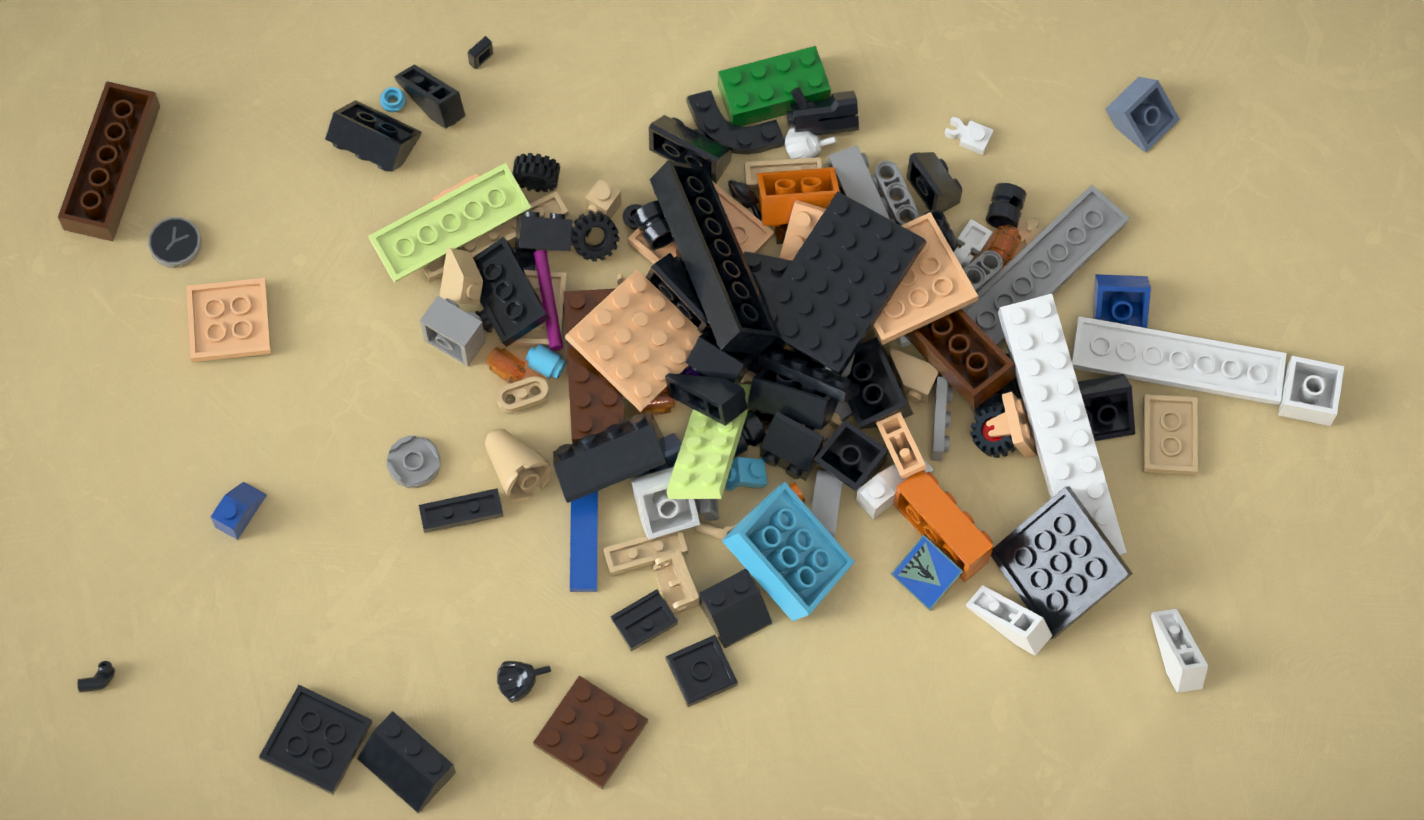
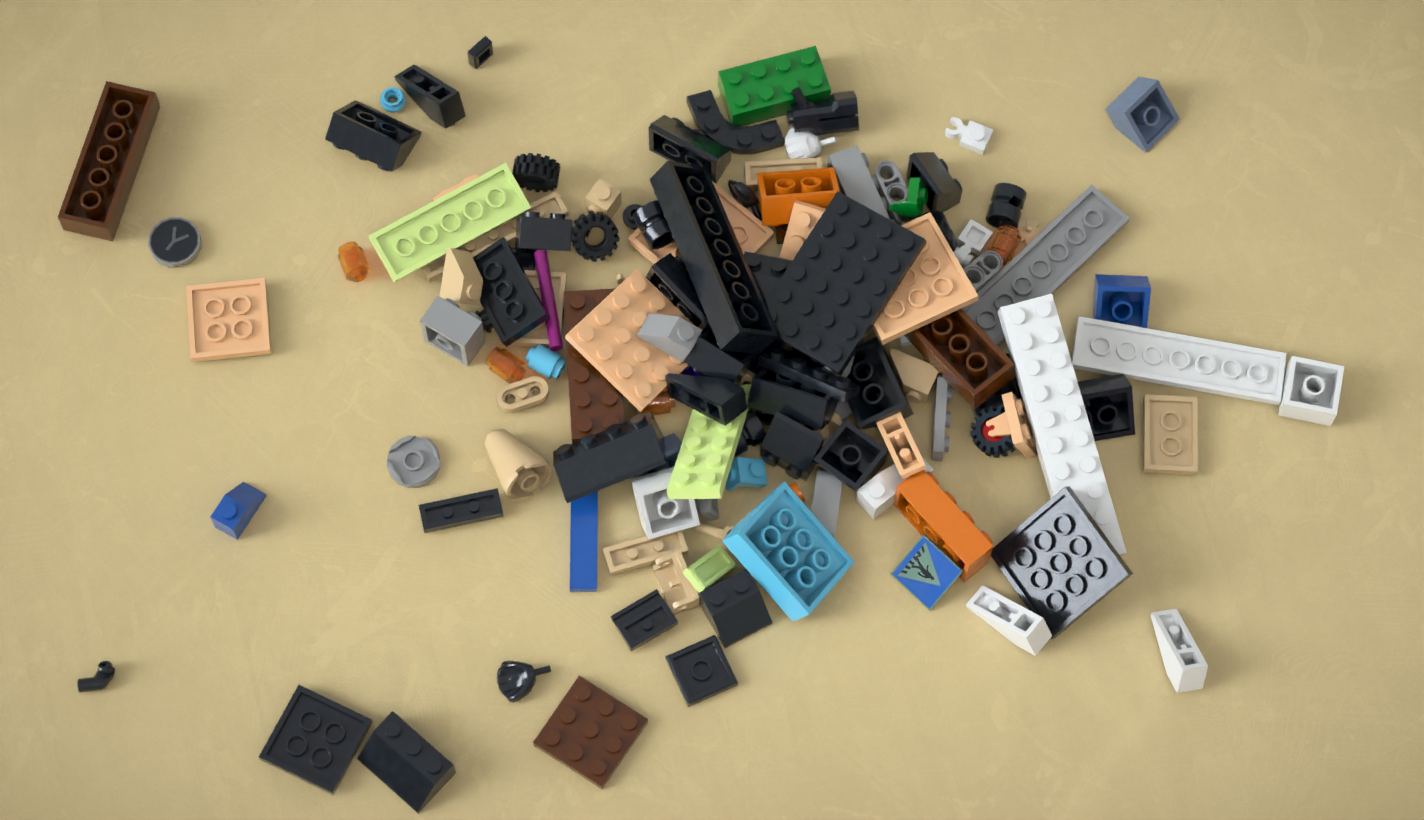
(353, 262): none -> clear orange brick
(670, 334): none -> light grey slope
(709, 568): none -> yellowish green tile
(915, 200): none -> green plate

